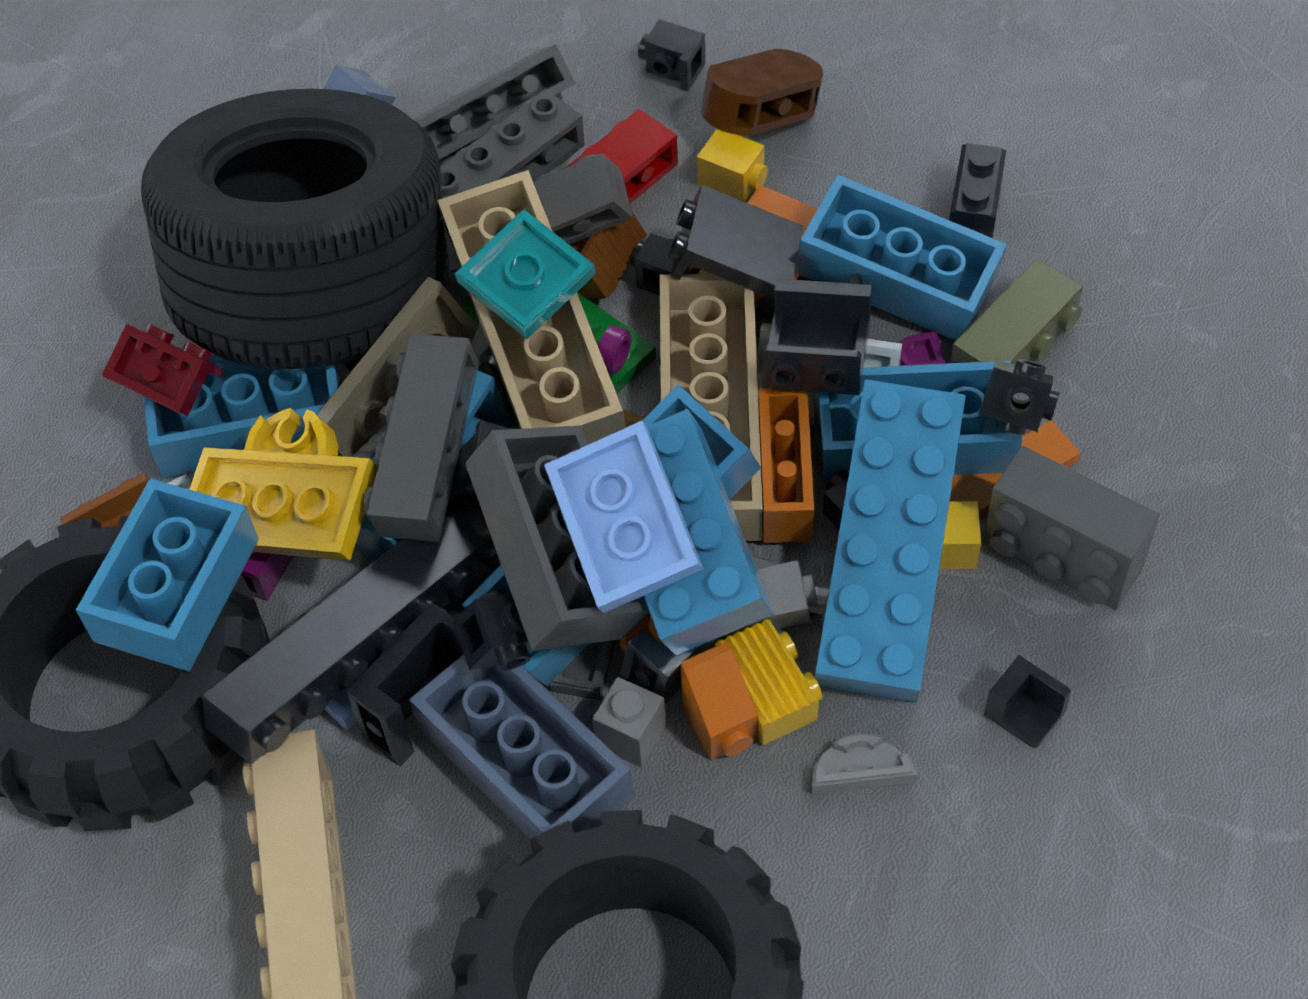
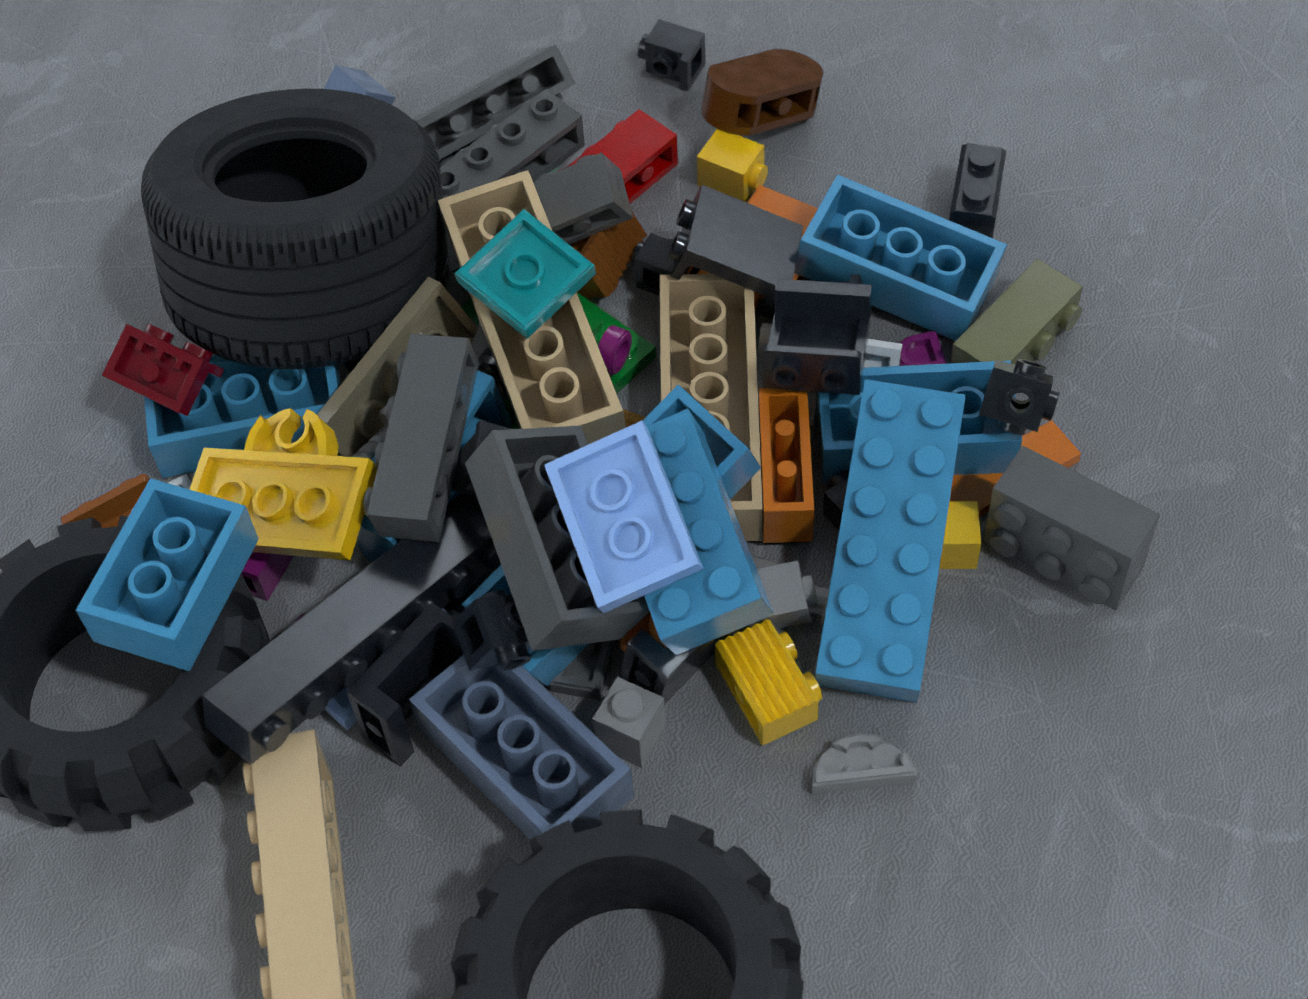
(718, 702): orange slope -> none
(1027, 702): black panel -> none

